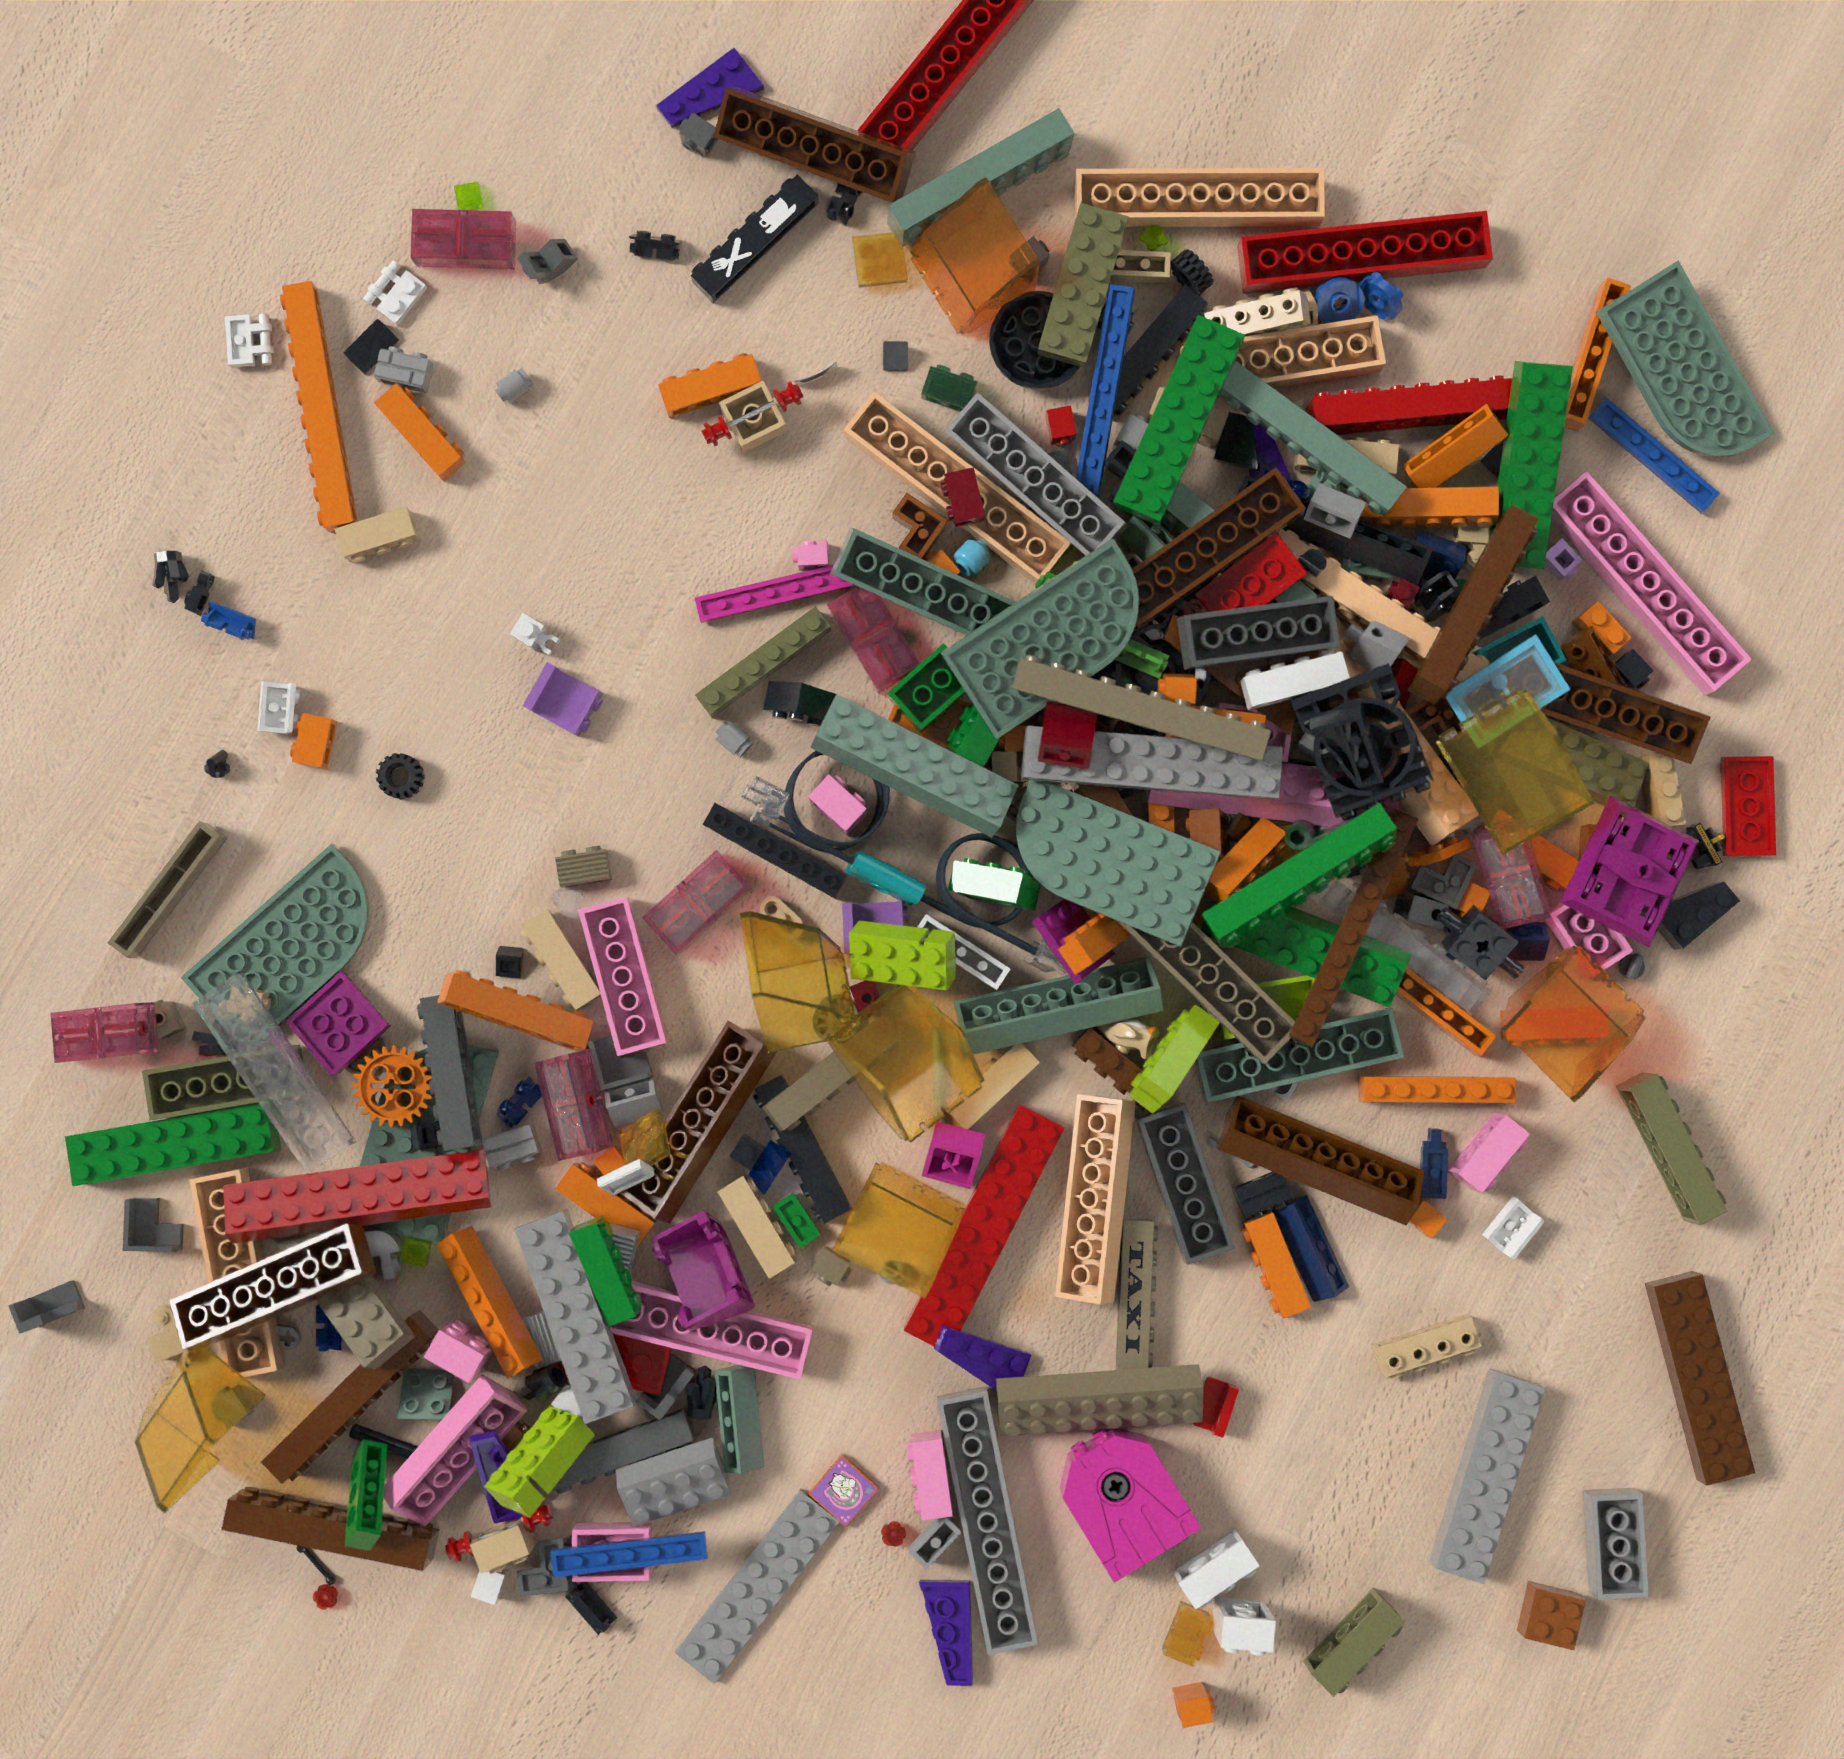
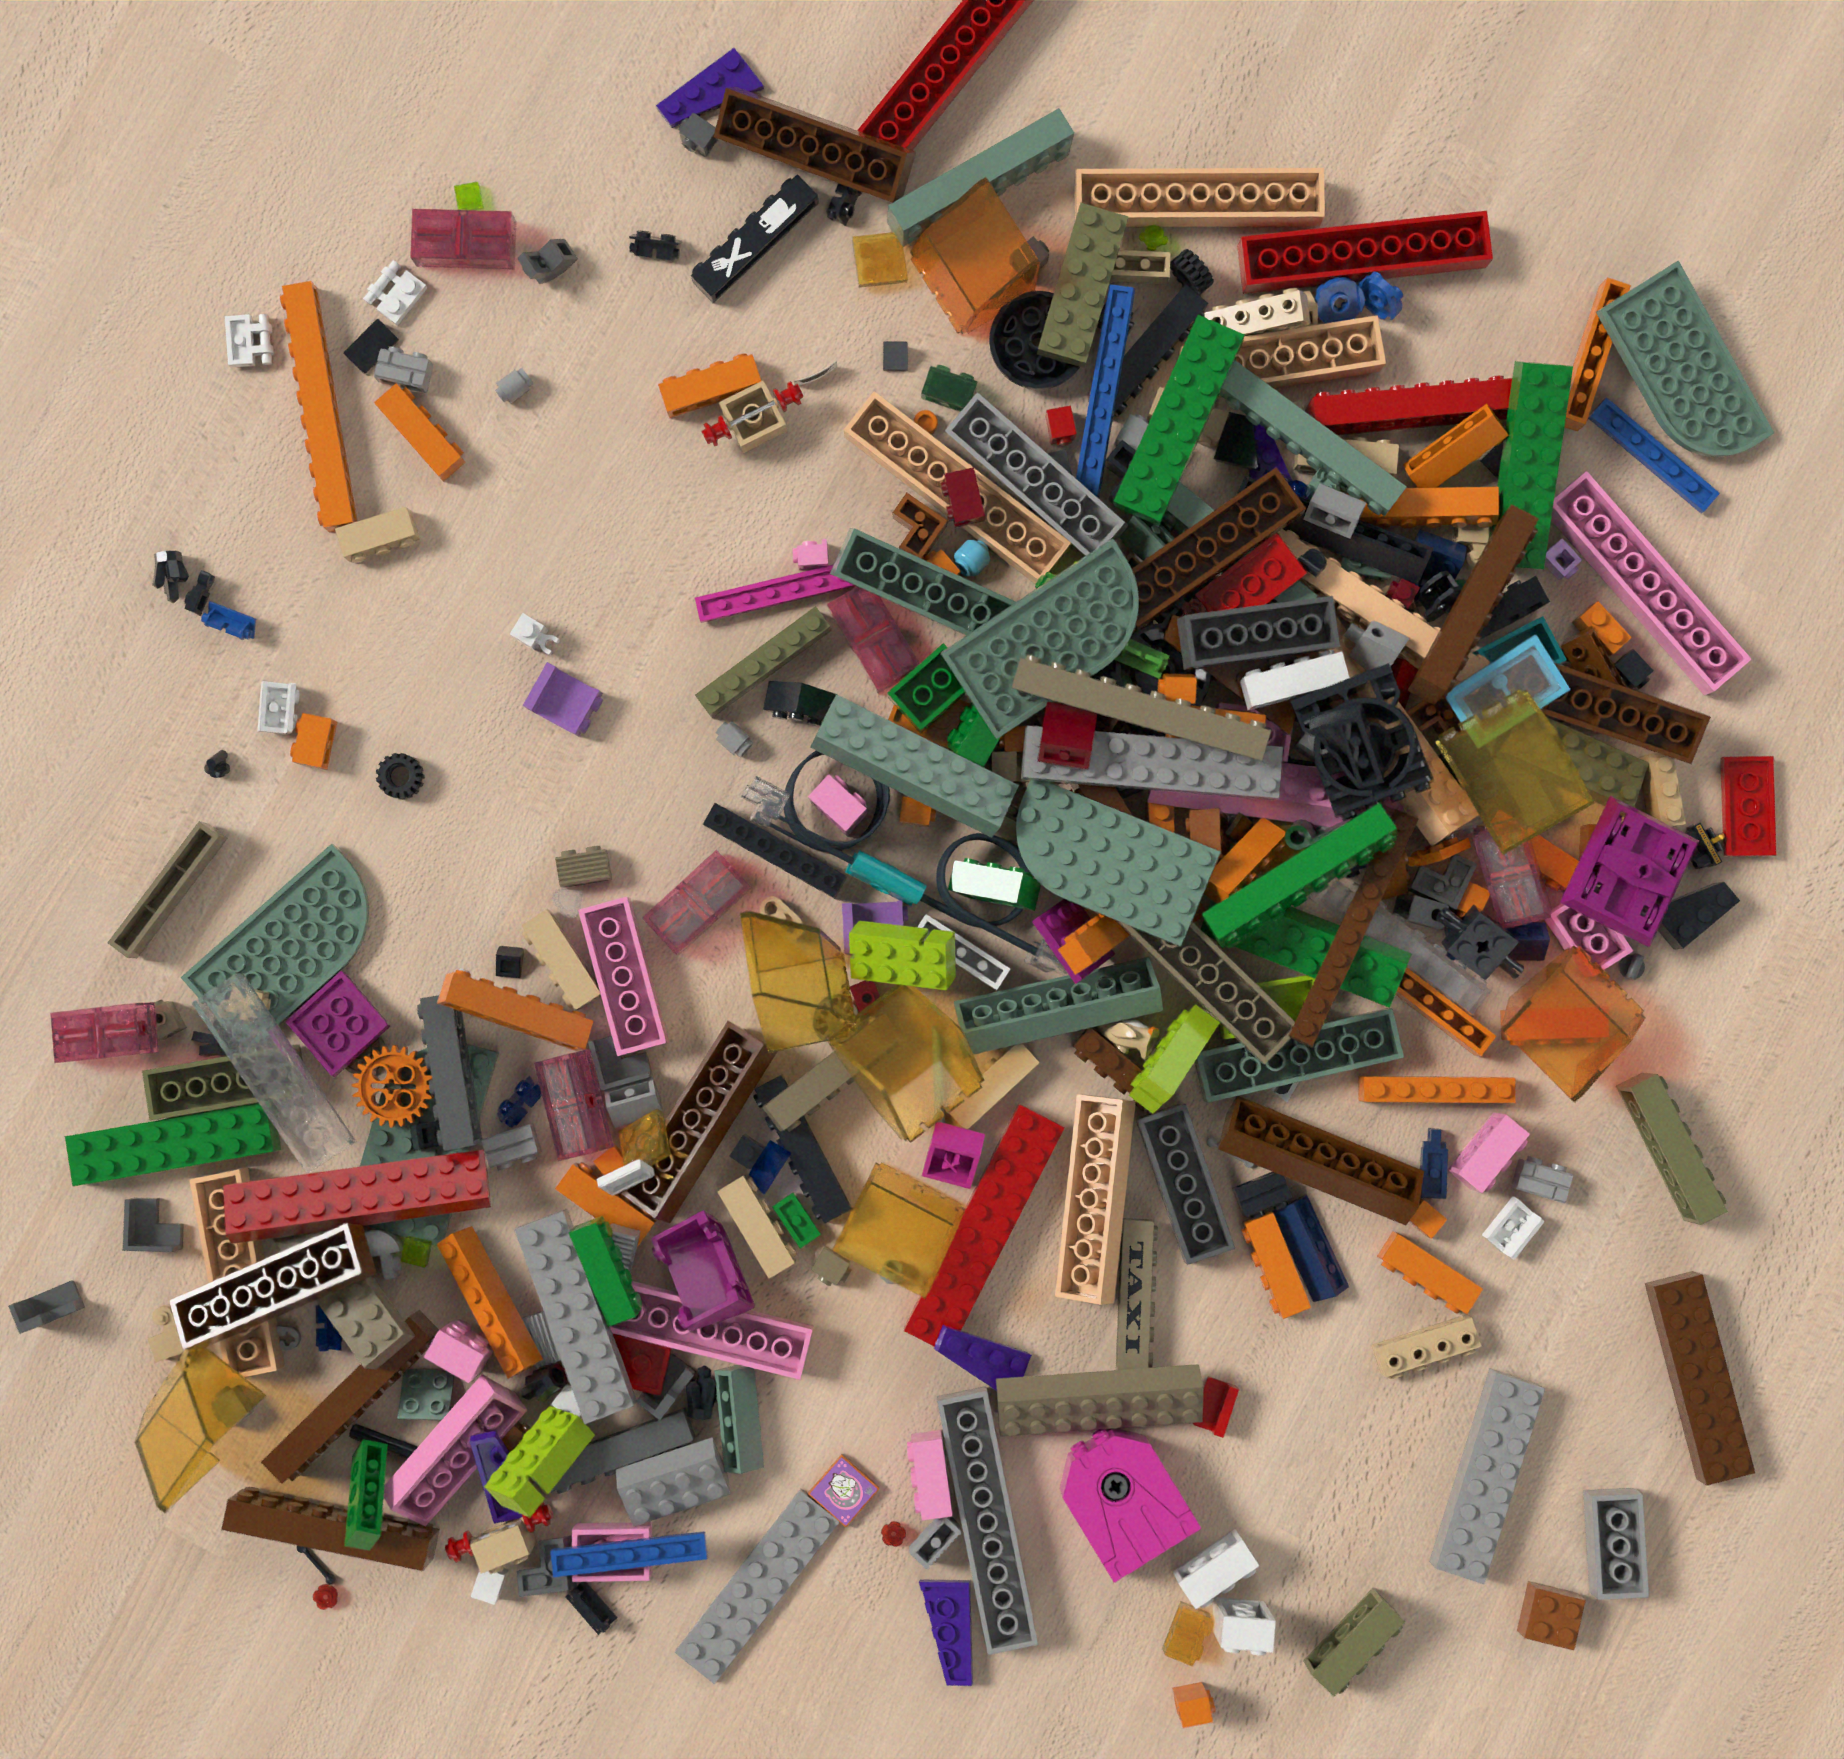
(916, 813): none -> orange brick
(927, 421): none -> orange tile
(1430, 1273): none -> orange brick
(1542, 1180): none -> light grey brick

